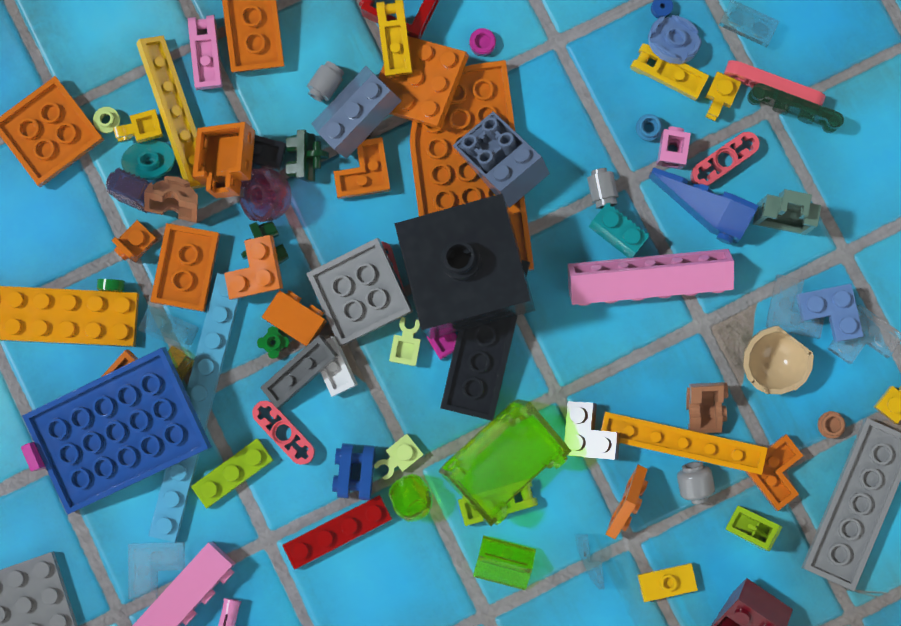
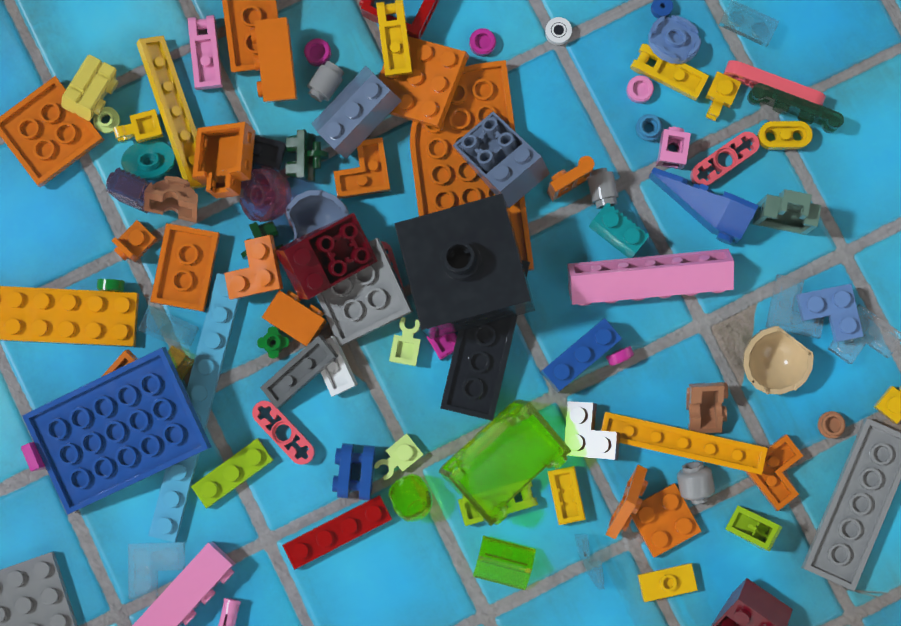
(89, 88): none -> light yellow brick
(274, 60): none -> orange brick
(314, 210): none -> sand blue cylinder
(317, 52): none -> dark pink tile
(326, 256): none -> dark red slope
(558, 31): none -> white tile
(566, 181): none -> orange plate
(566, 495): none -> yellow plate
(581, 355): none -> blue brick
(620, 355): none -> dark pink tile
(640, 89): none -> bright pink tile
(665, 520): none -> orange plate
(783, 135): none -> yellow plate

